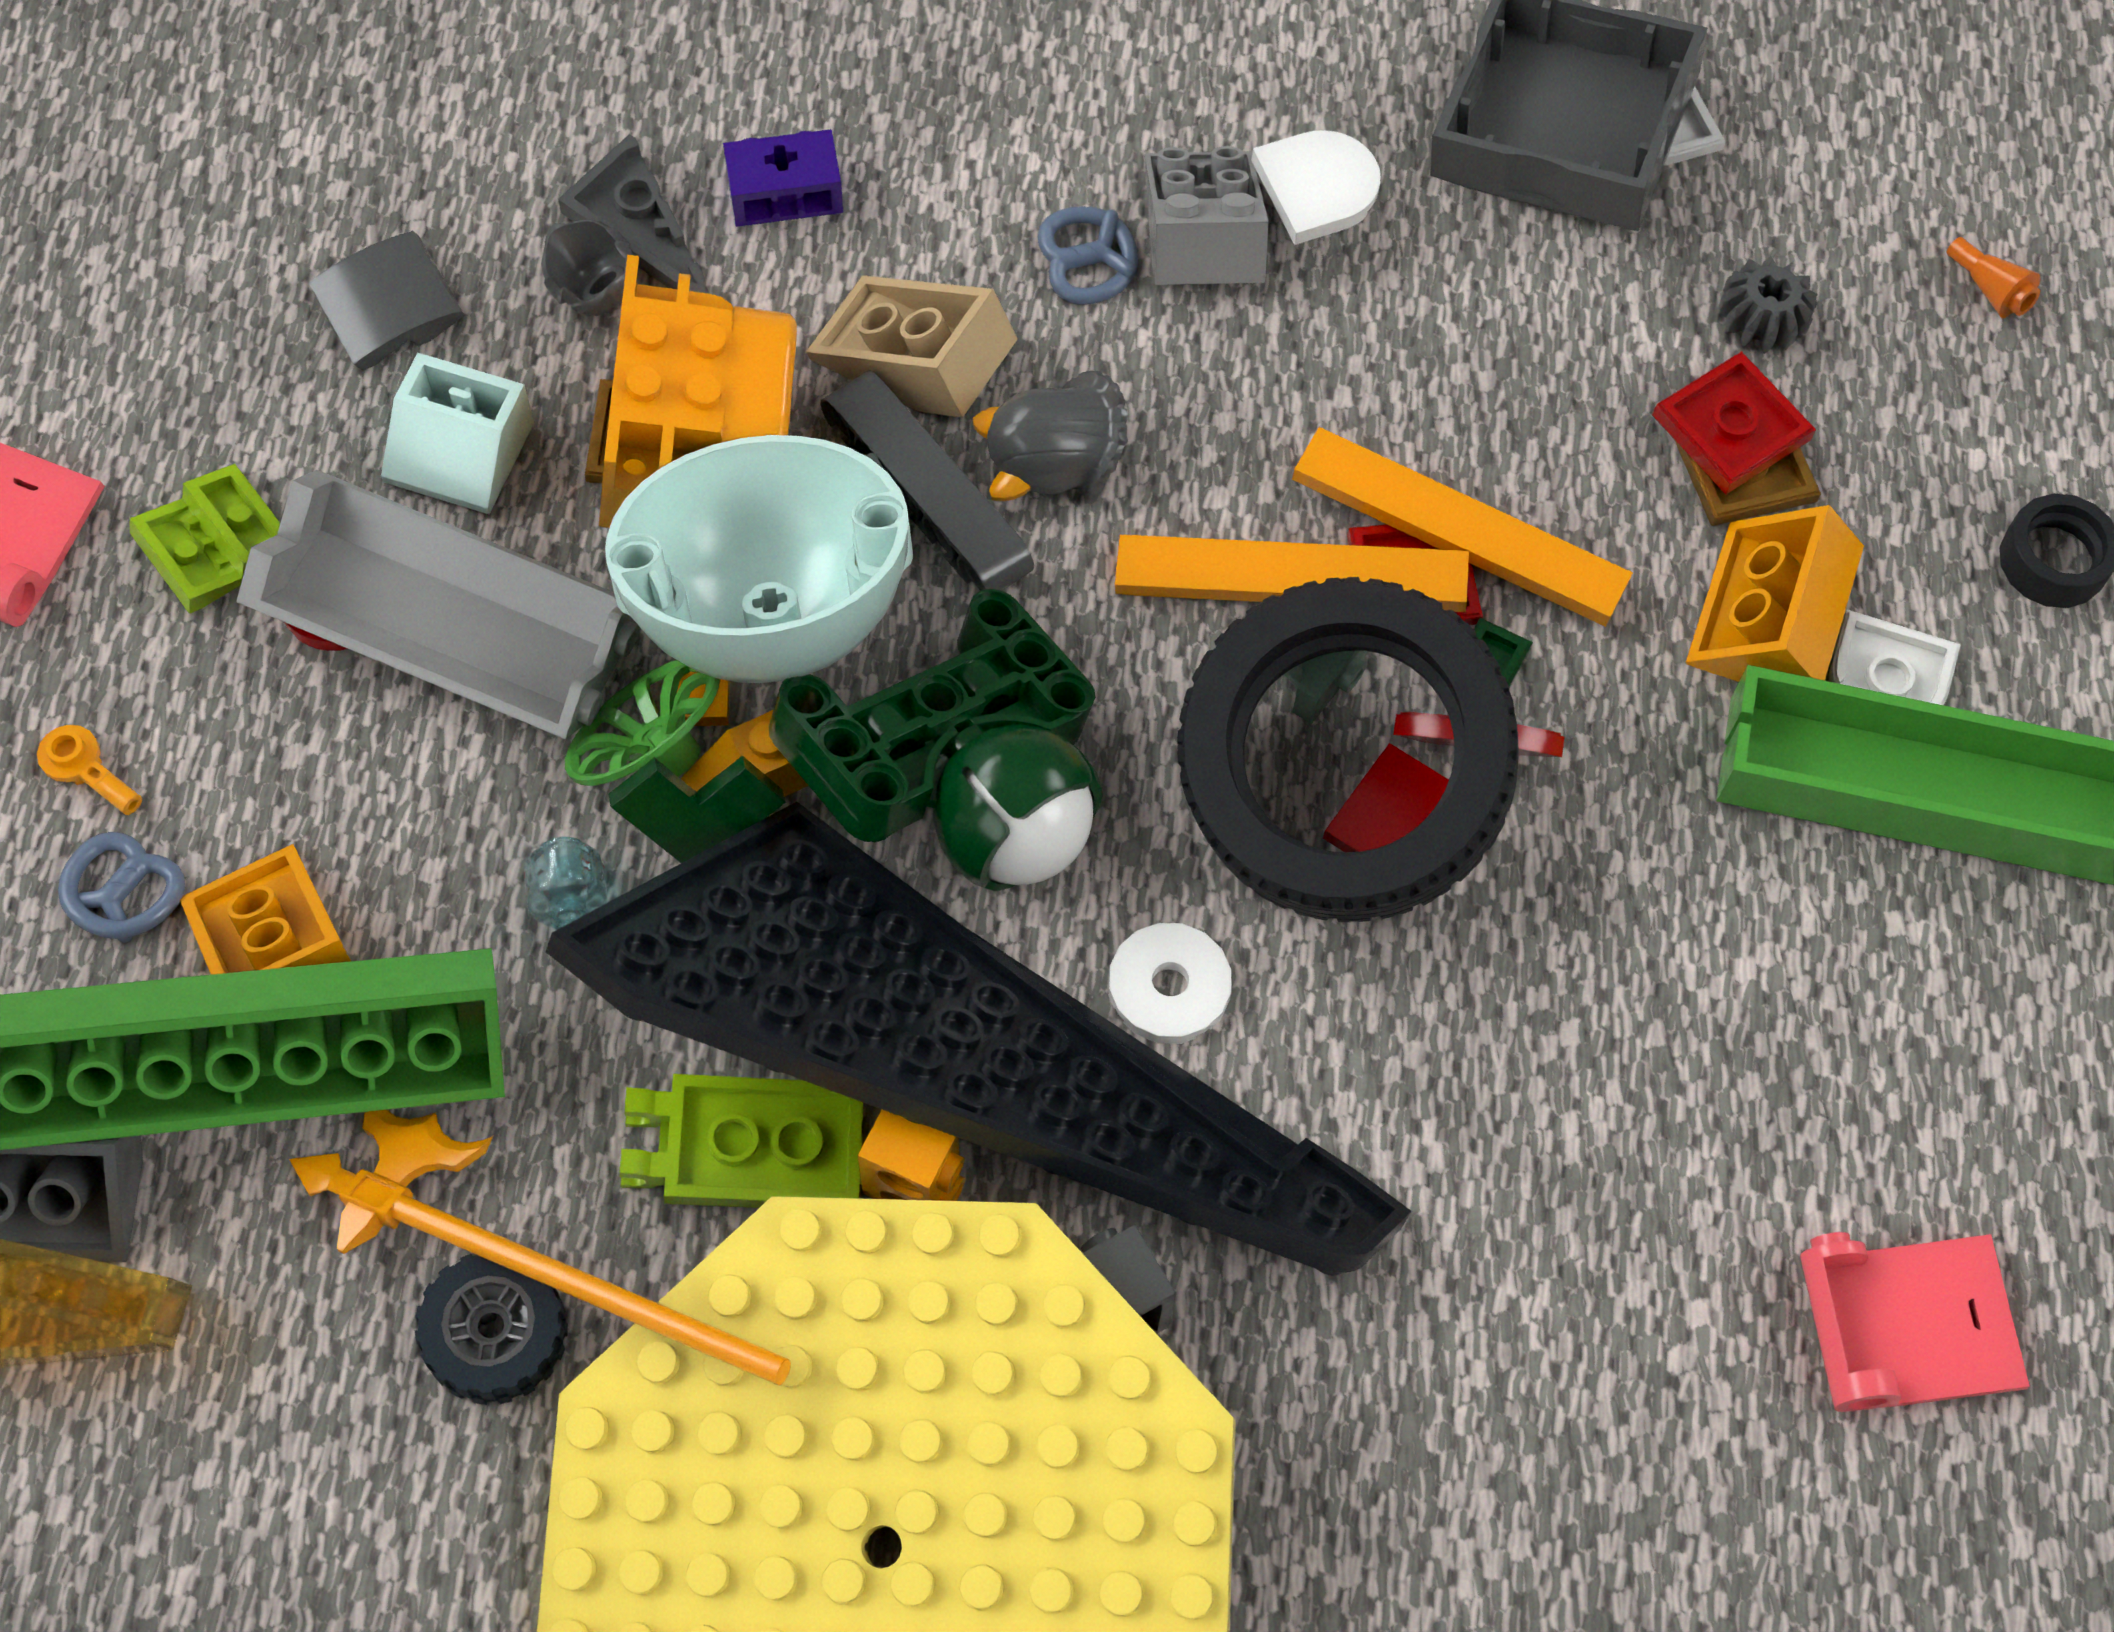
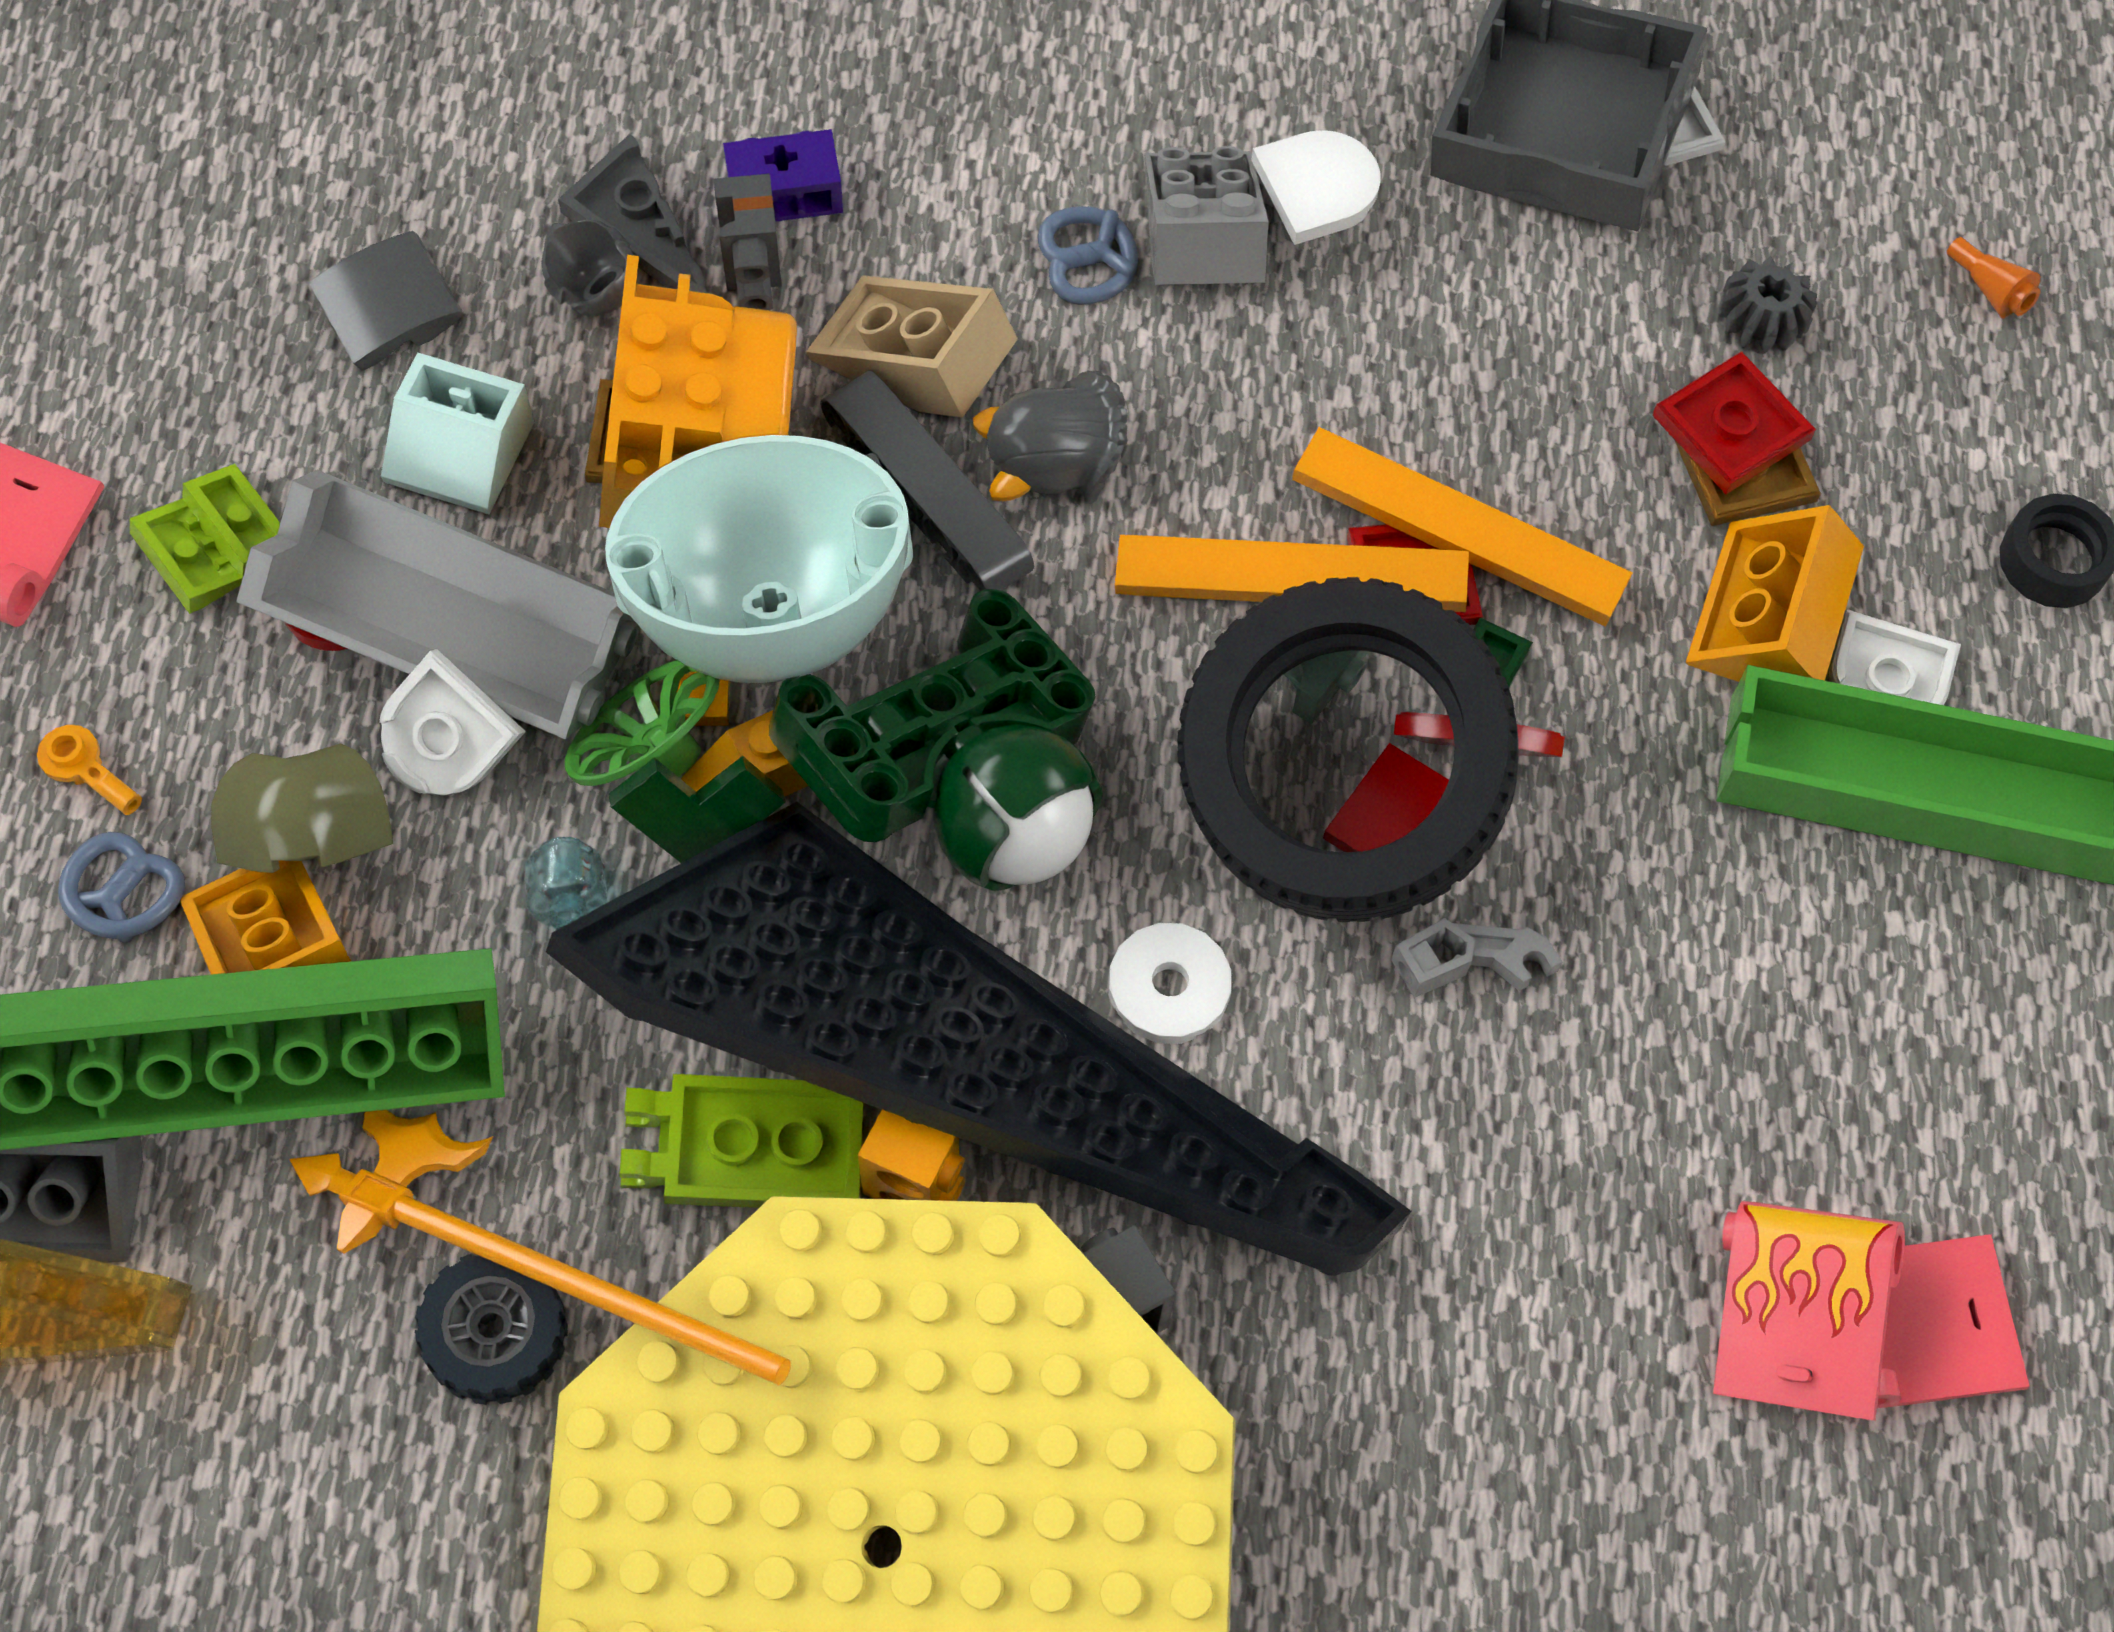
(299, 810): none -> olive brick
(443, 730): none -> white tile
(748, 238): none -> dark grey hips
(1471, 945): none -> light grey piece
(1806, 1297): none -> coral door

